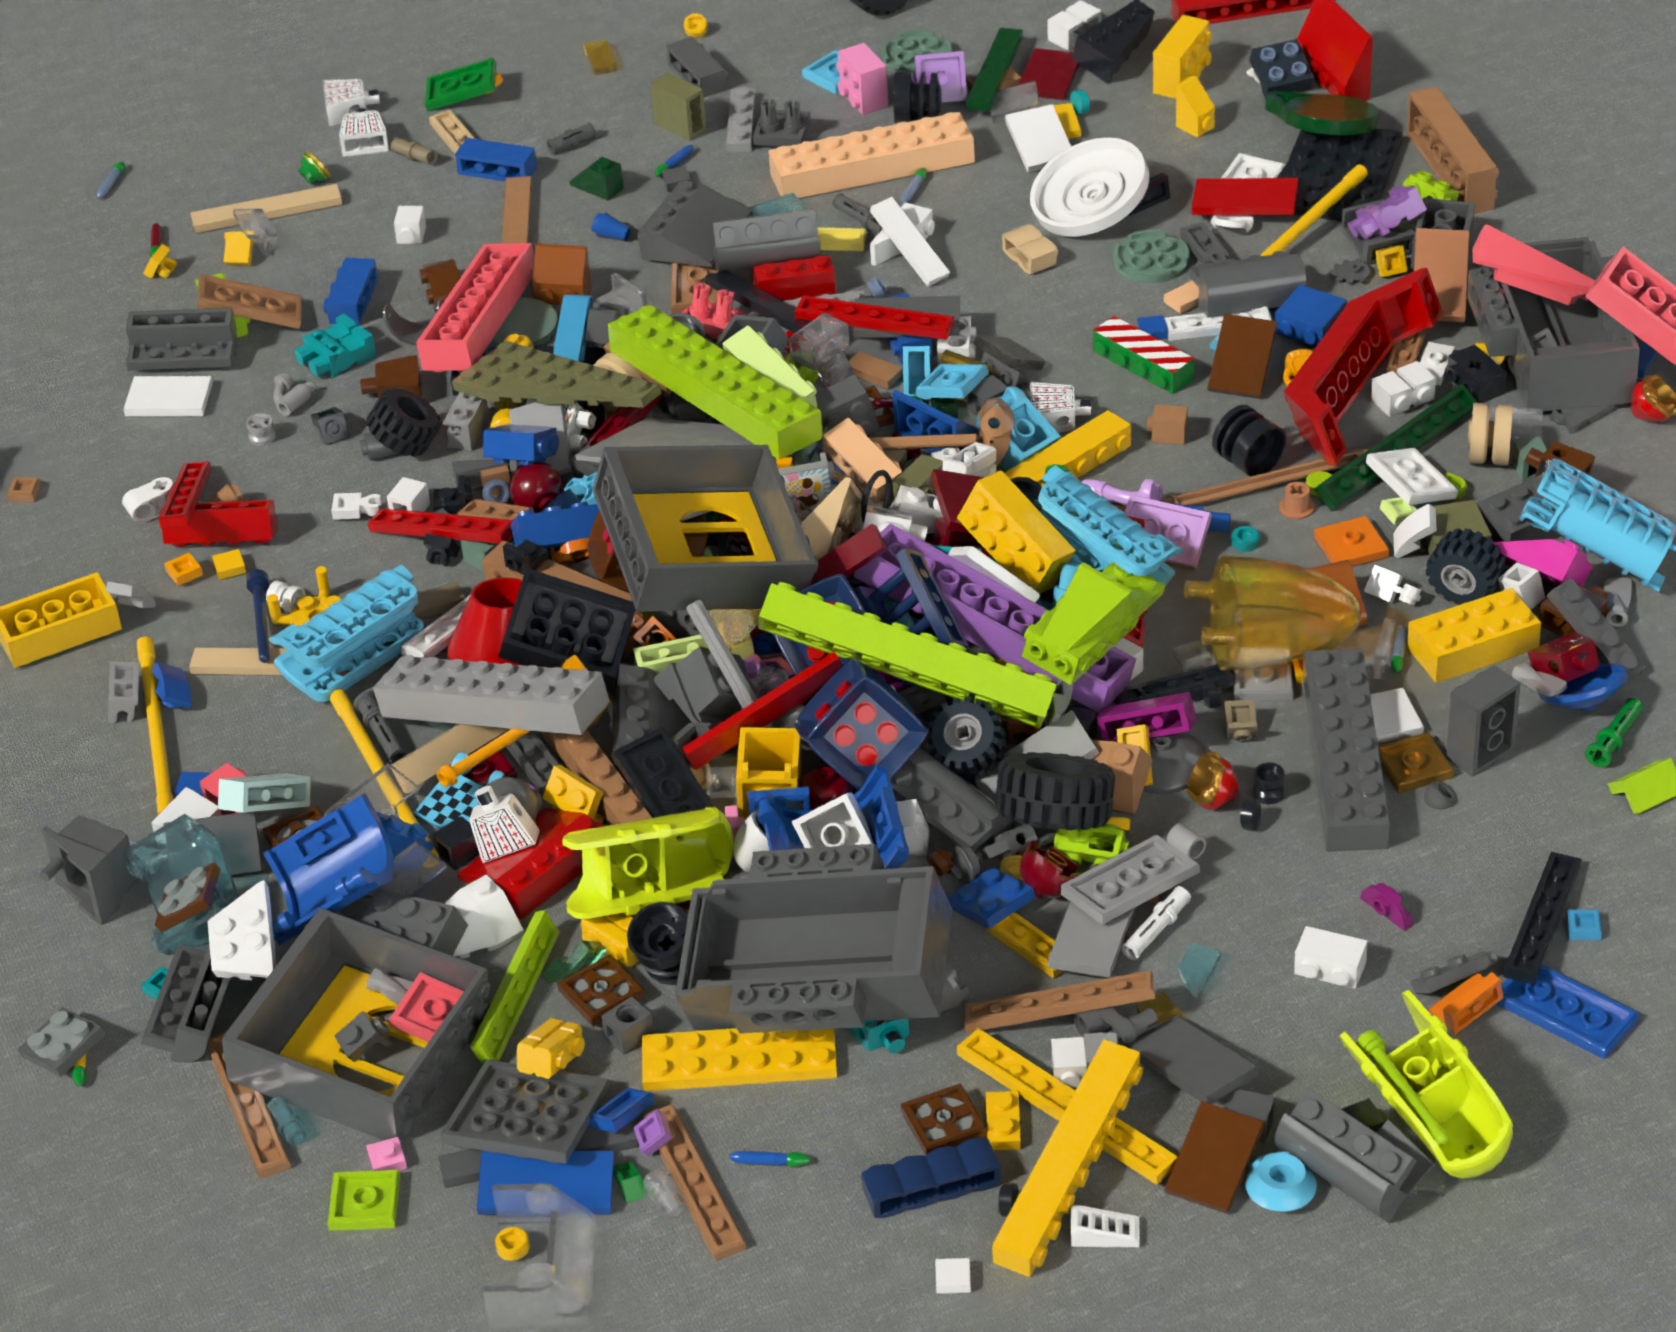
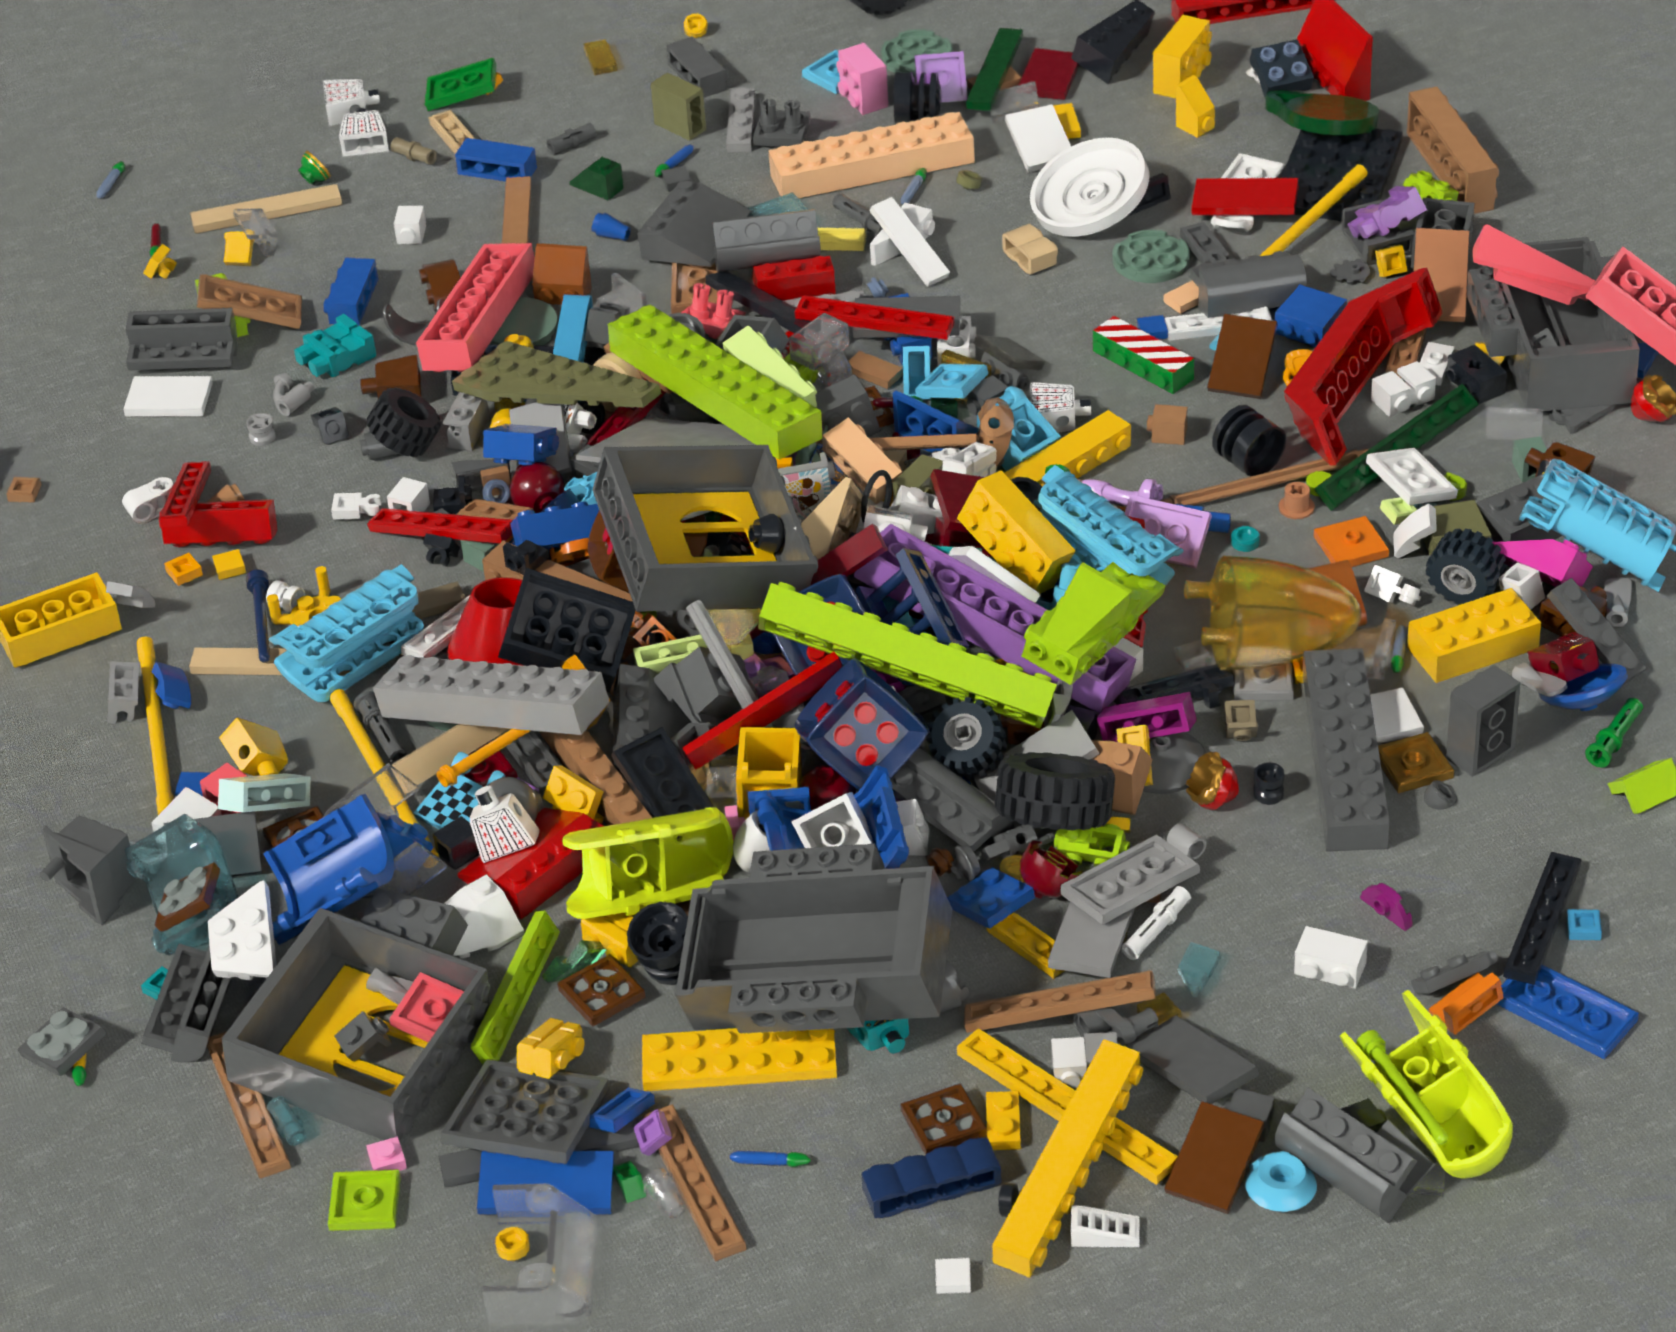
(254, 748): none -> yellow torso
(626, 1025): dark grey brick -> none
(767, 533): none -> black cone
(969, 179): none -> olive tile
(1067, 25): white piece -> none
(1080, 102): teal tile -> none
(1250, 814): black tile -> none
(1490, 434): tan wheel -> none

